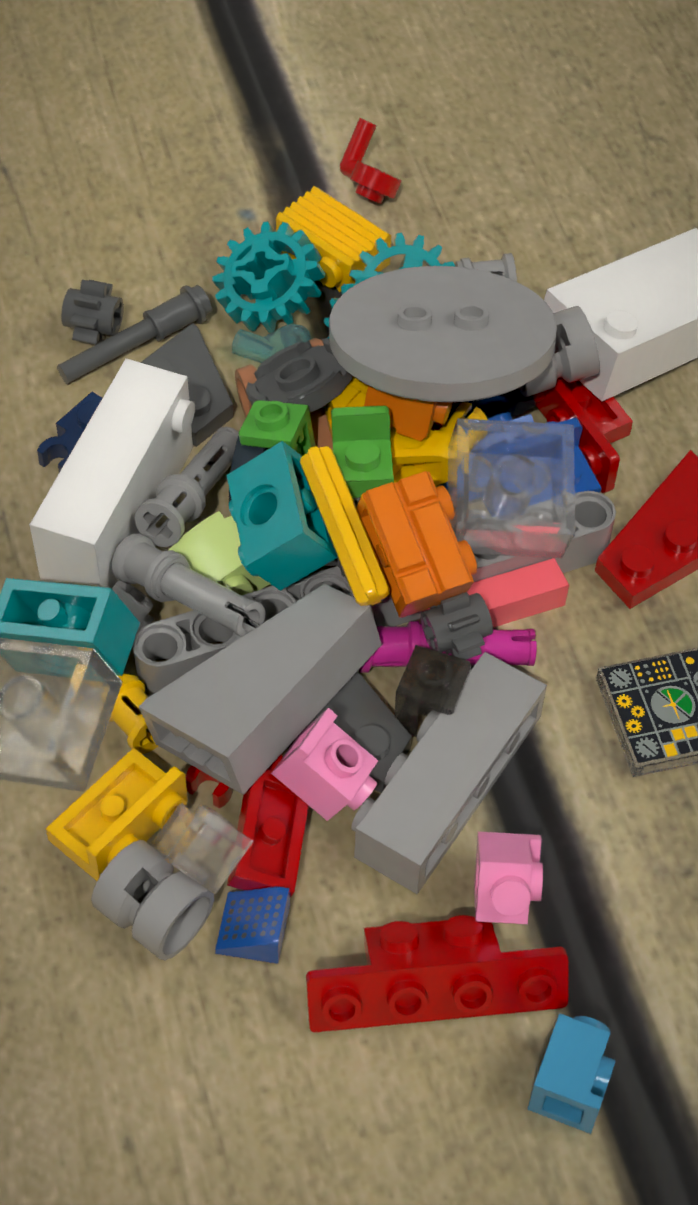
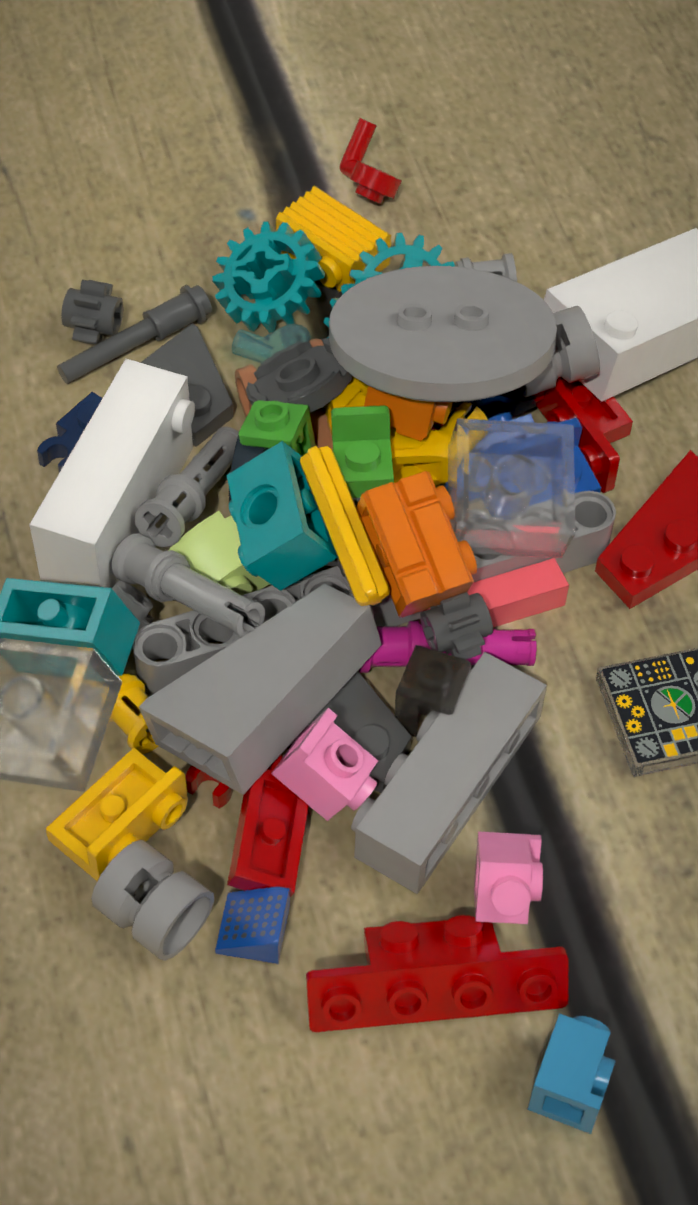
(202, 845): clear brick -> none

